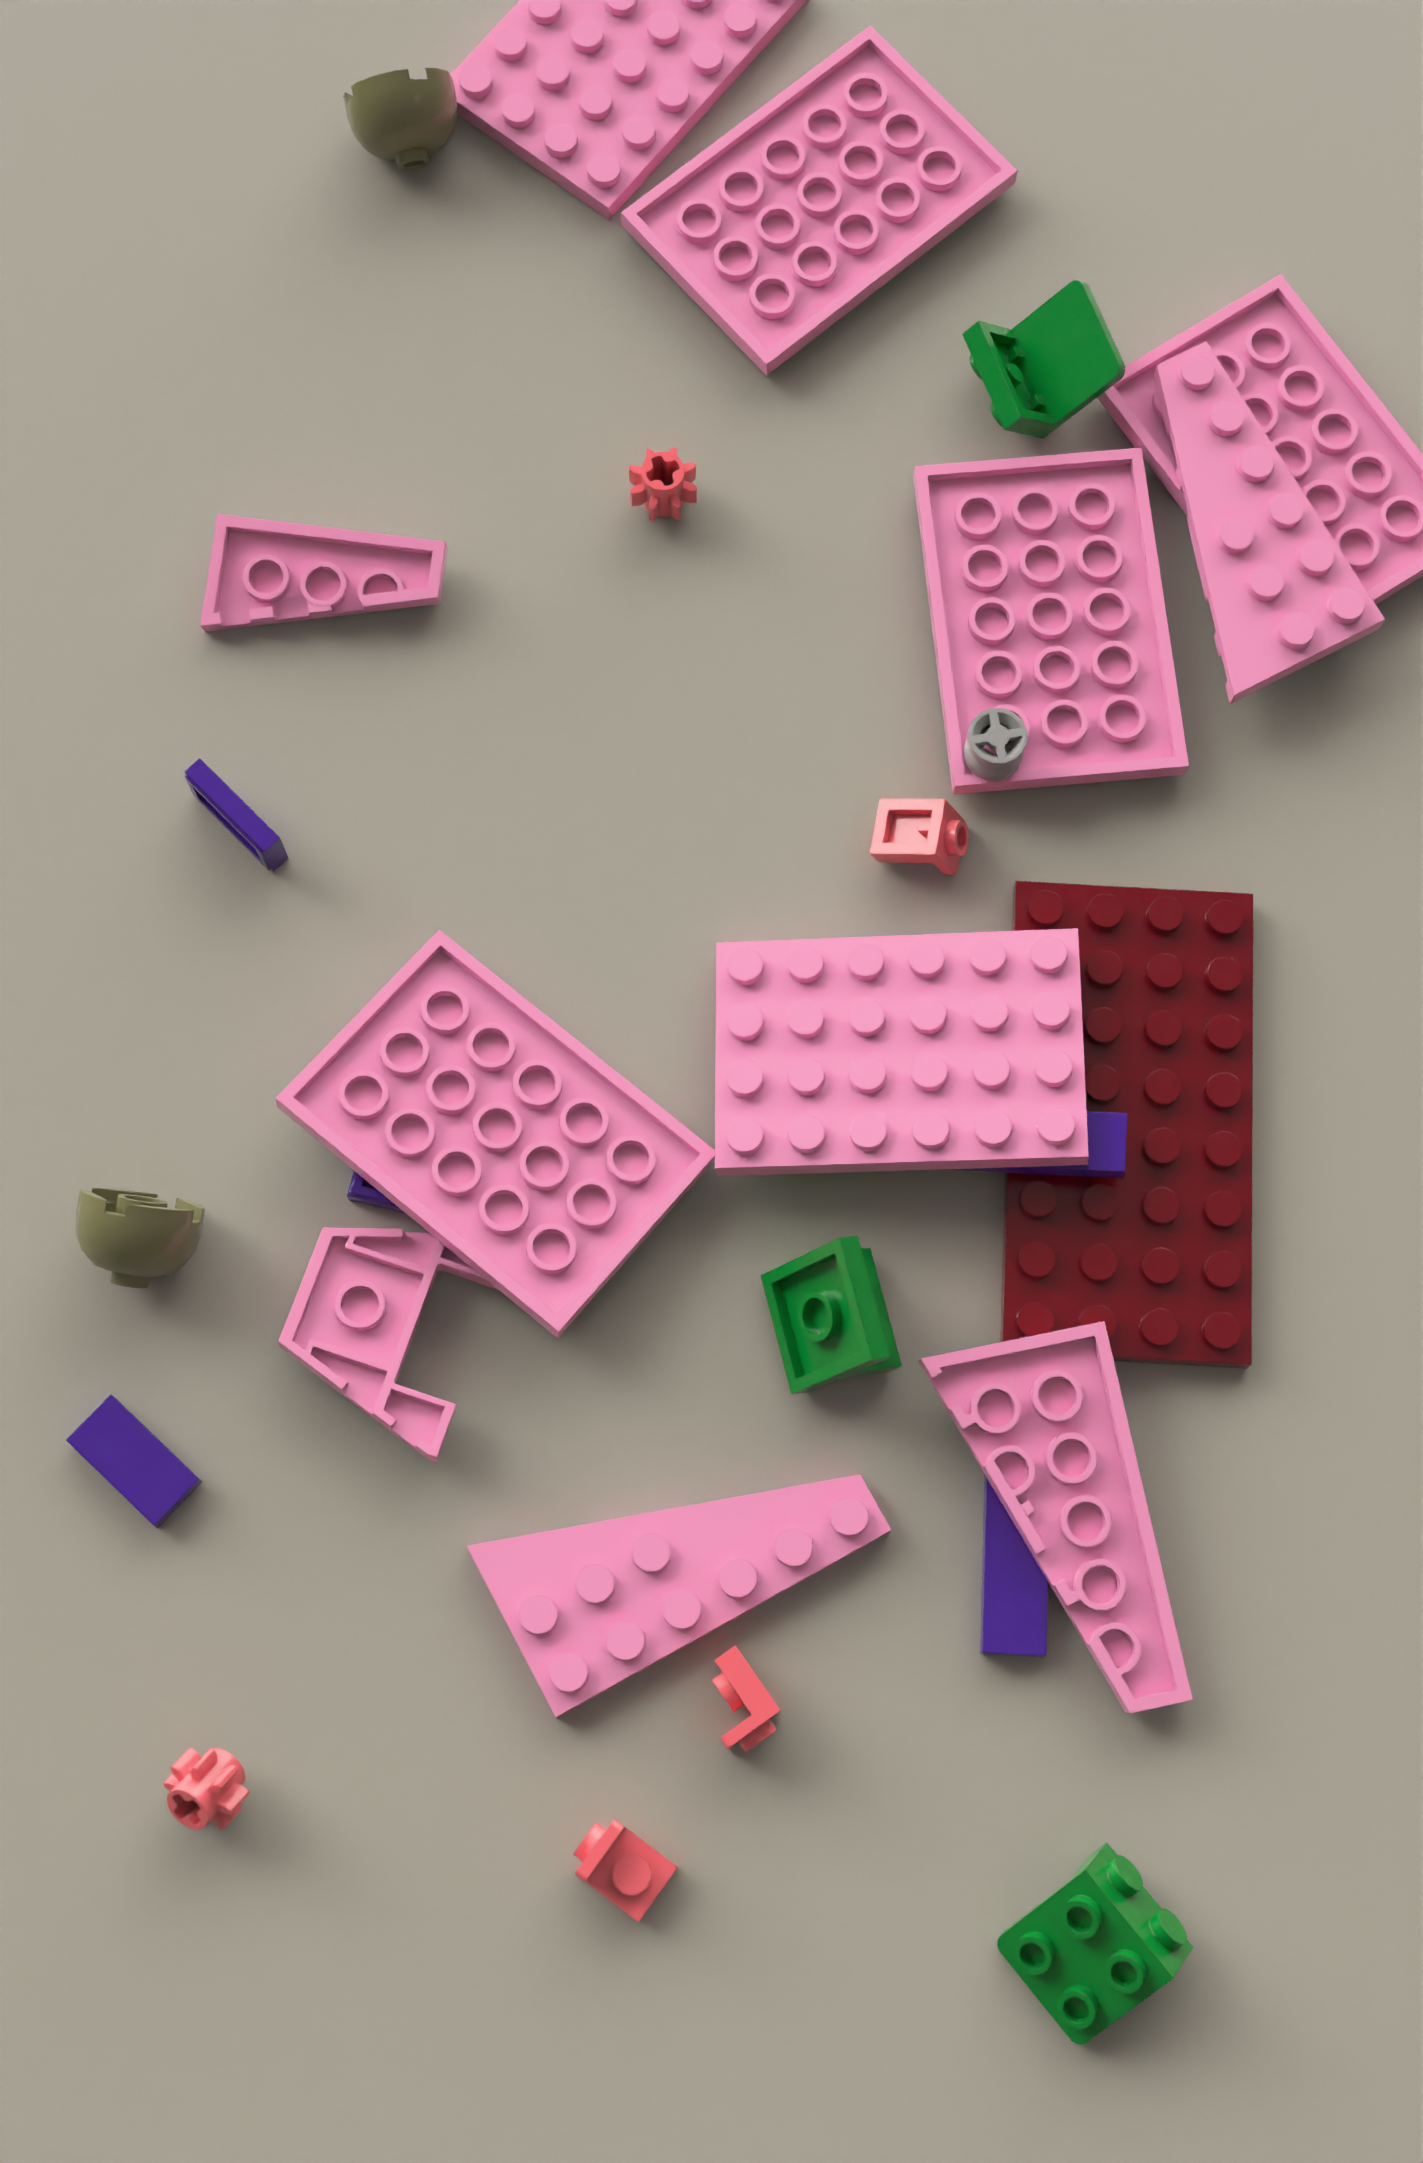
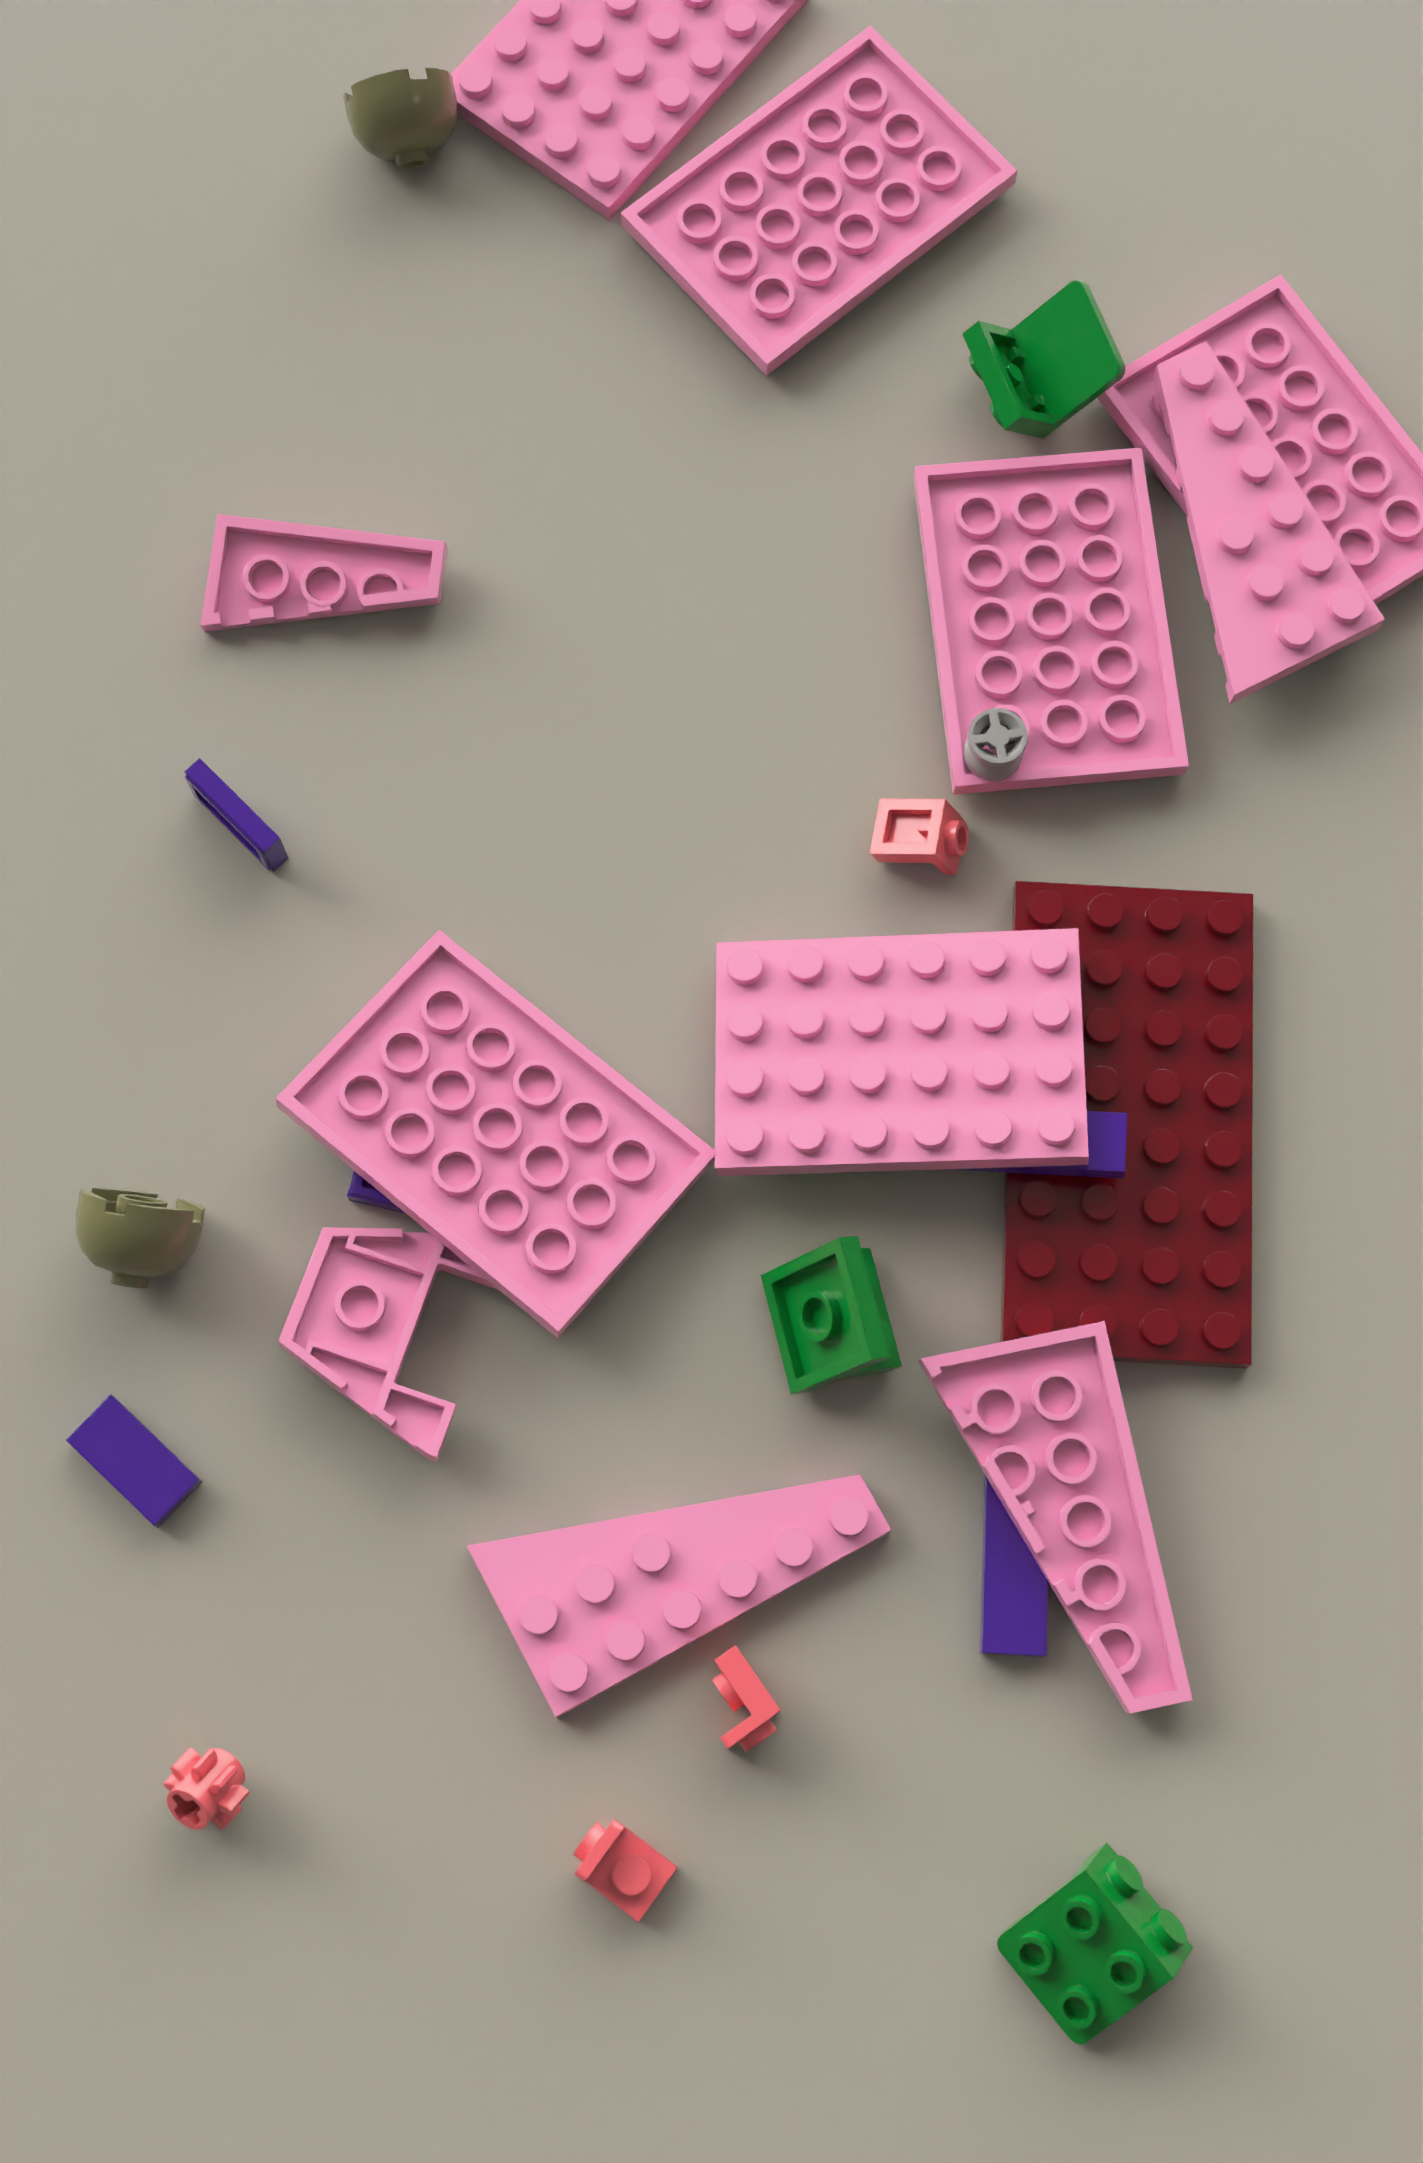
(663, 484): coral gear -> none

